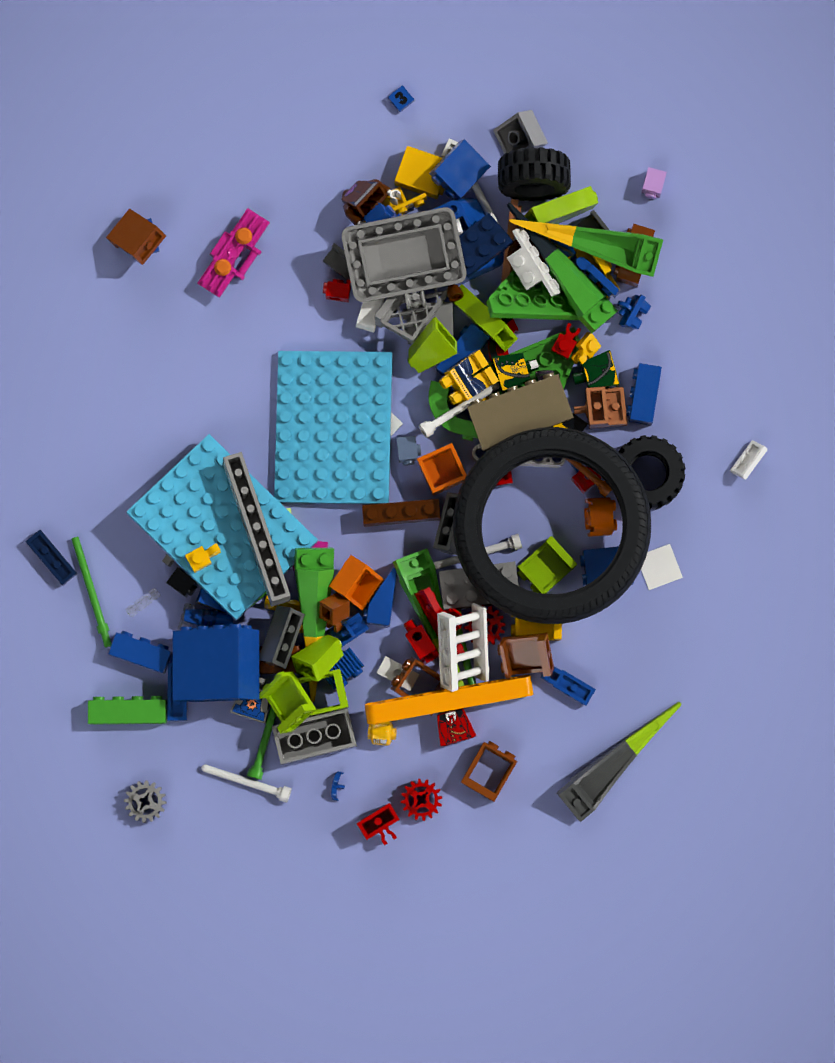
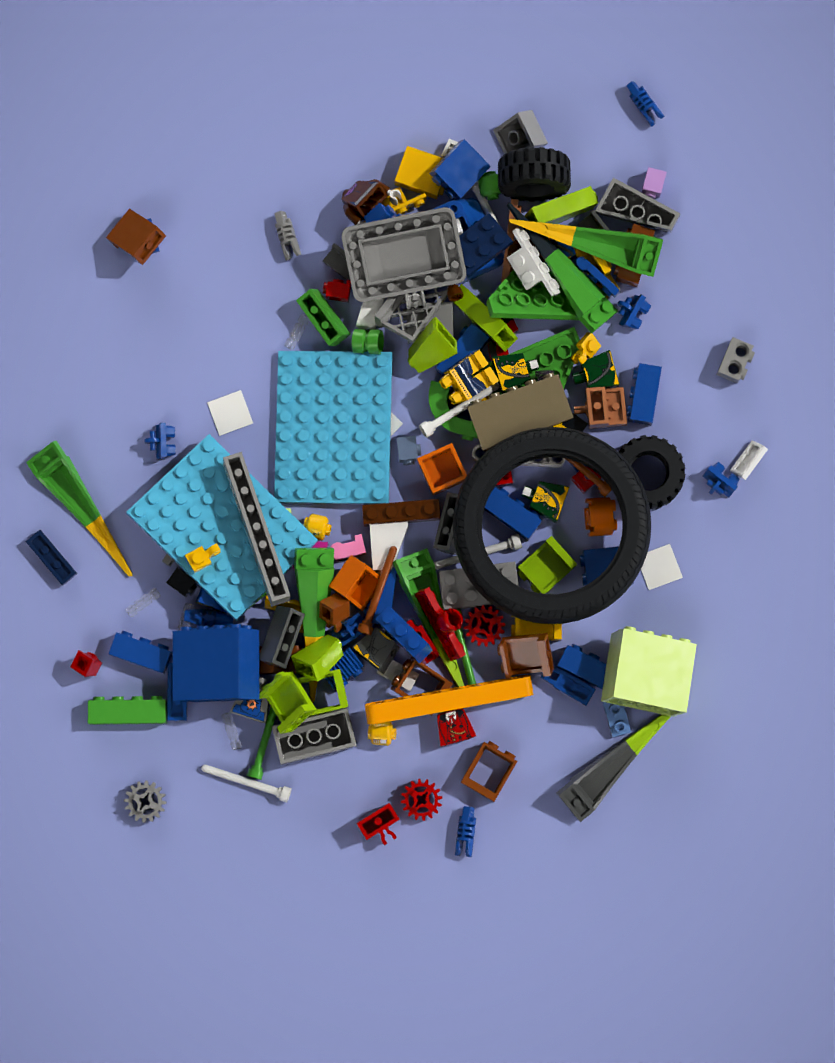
(63, 481): none -> bright green plate
(86, 664): none -> red brick
(102, 626): bright green bar -> none
(159, 443): none -> blue hips
(228, 249): dark pink piece -> none
(230, 412): none -> white sticker
(231, 731): none -> clear axle
(286, 235): none -> light grey hinge
(297, 332): none -> clear axle
(318, 526): none -> yellow head
(323, 317): none -> bright green brick
(335, 785): blue piece -> none
(353, 548): none -> bright pink leg
(366, 625): none -> dark orange piece
(367, 341): none -> bright green wheel
(377, 649): none -> dark grey torso
(382, 538): none -> white slope
(401, 98): blue tile -> none
(404, 634): none -> blue brick
(448, 647): white fence -> none
(466, 831): none -> blue hinge
(489, 185): none -> bright green head
(512, 513): none -> blue brick
(547, 499): none -> torso
(565, 344): red plate -> none
(583, 665): none -> blue brick
(616, 719): none -> medium blue plate
(635, 207): none -> light grey wedge
(644, 102): none -> blue hinge
(649, 671): none -> yellowish green brick
(719, 482): none -> blue hips
(731, 358): none -> light grey brick

